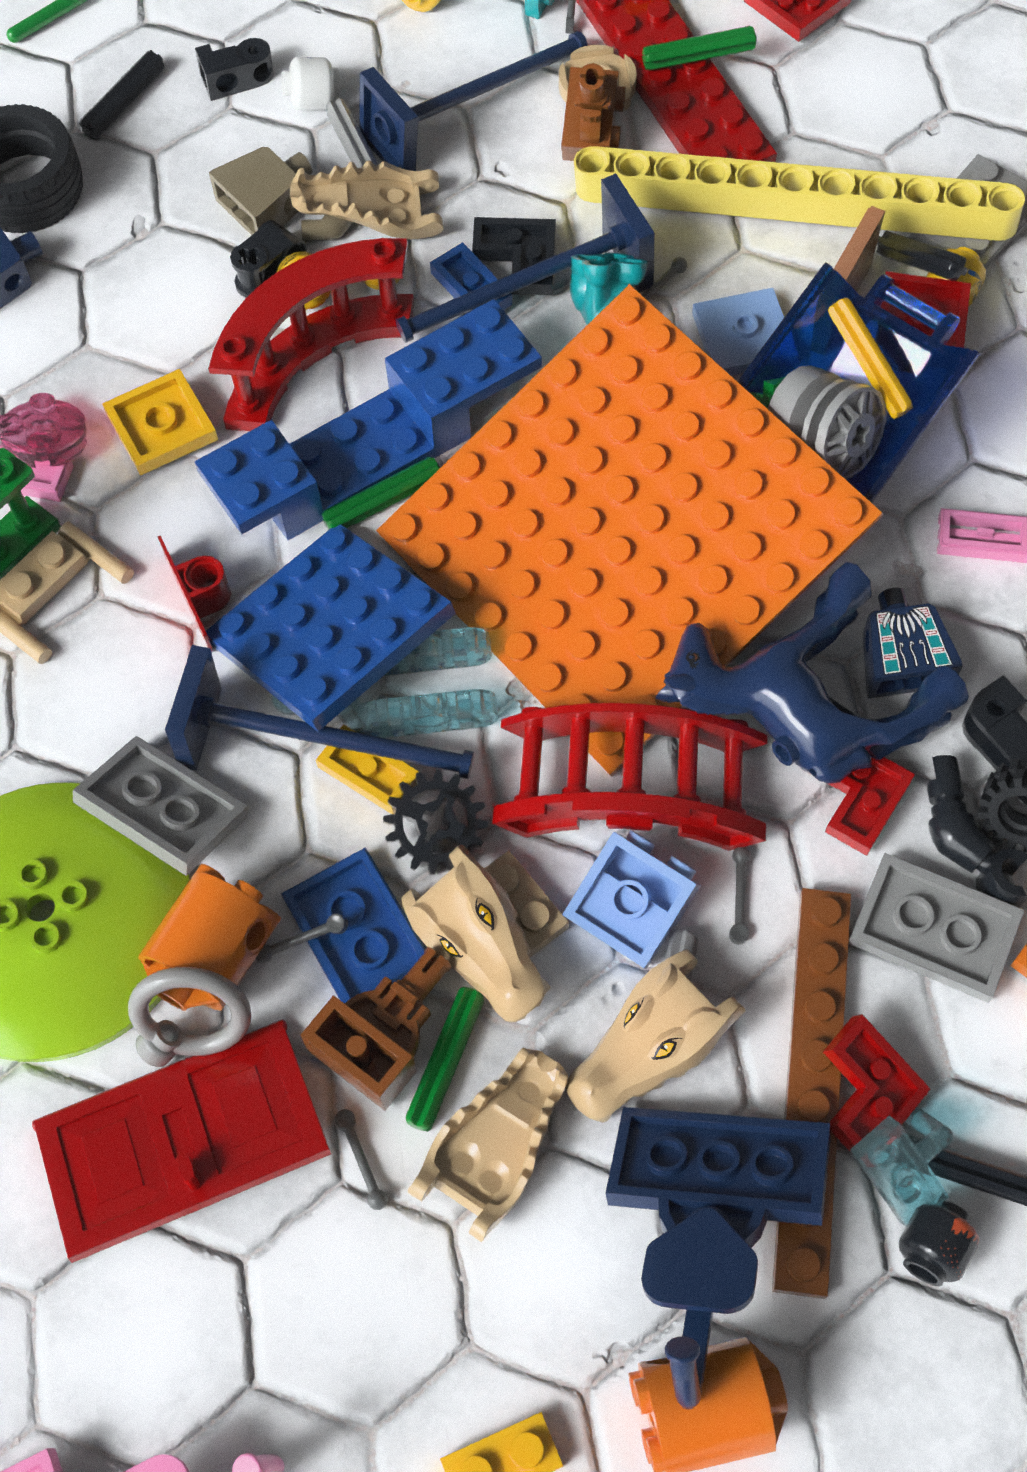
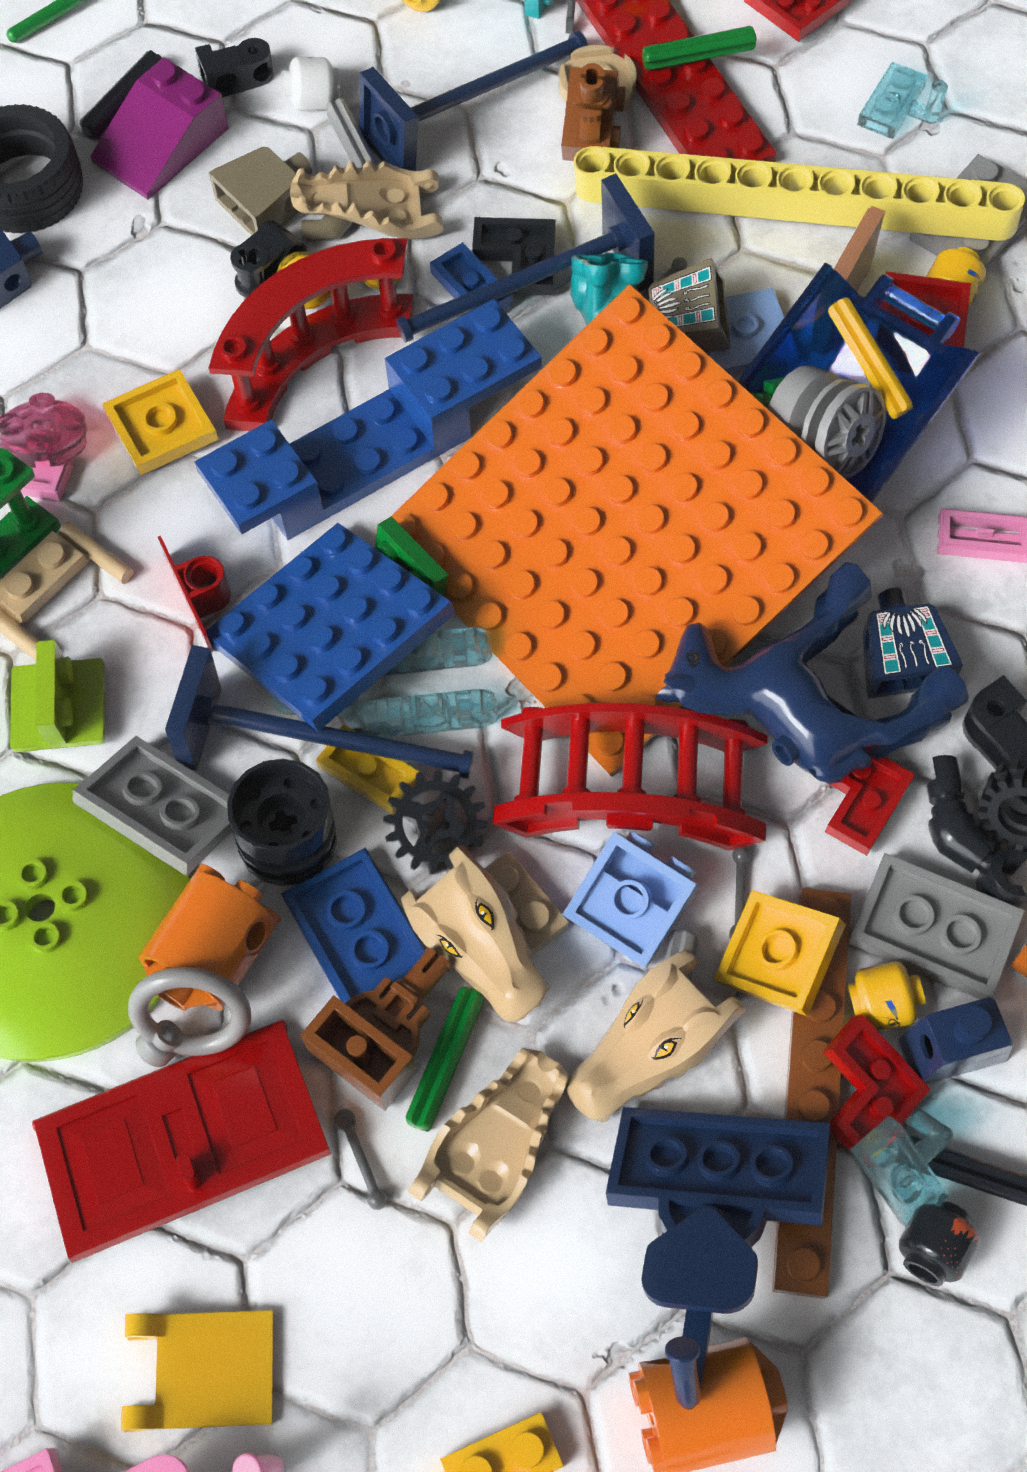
(57, 701): none -> lime bracket
(160, 128): none -> magenta slope
(208, 1370): none -> yellow flag
(277, 799): none -> black wheel
(335, 924): dark grey hinge -> none
(380, 495): green axle -> none
(405, 551): none -> green plate
(695, 304): none -> dark tan torso
(780, 952): none -> yellow plate
(887, 995): none -> yellow head
(897, 97): none -> clear light blue plate
(921, 256): black axle -> none
(961, 1040): none -> dark blue torso

